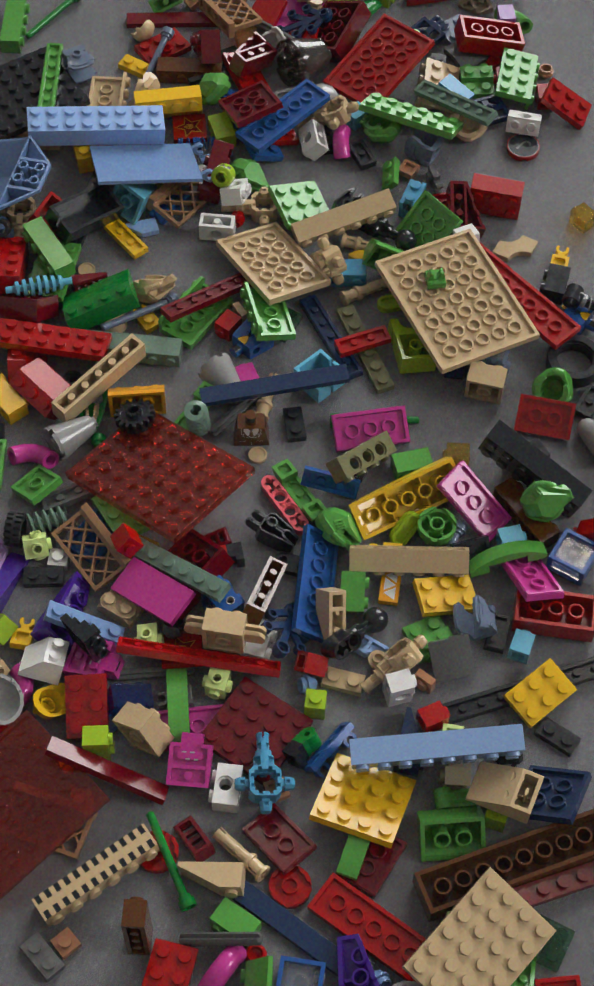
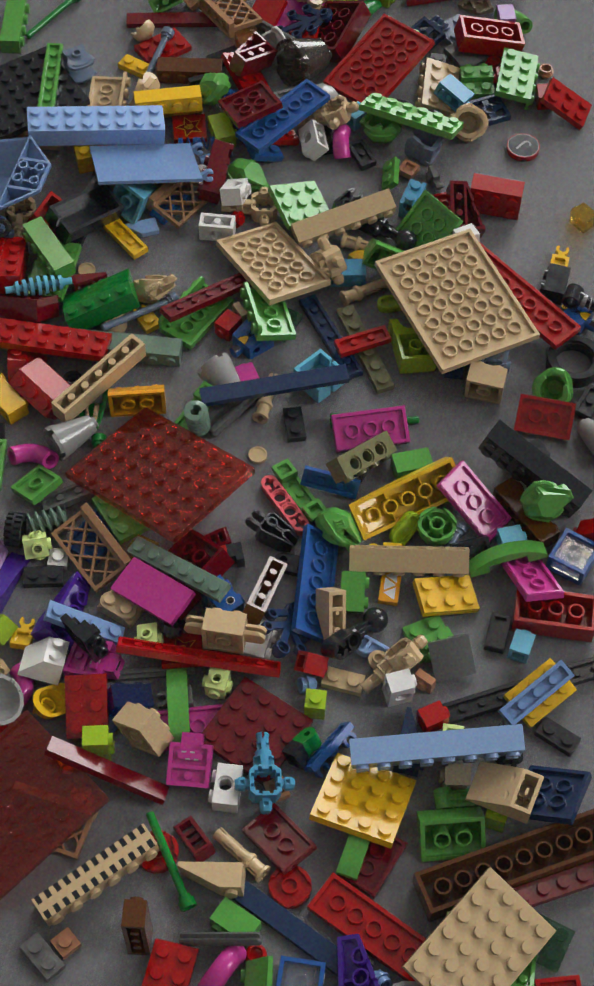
(126, 540): red brick -> none
(135, 416): black gear -> none
(207, 45): dark red wedge -> none
(223, 175): lime head -> none
(251, 429): reddish brown torso -> none
(435, 278): bright green tile -> none
(456, 103): sand green plate -> none
(458, 452): clear yellow brick -> none
(480, 623): sand blue piece -> none
(522, 247): tan tile -> none
(523, 123): white brick -> none
(536, 693): none -> medium blue plate

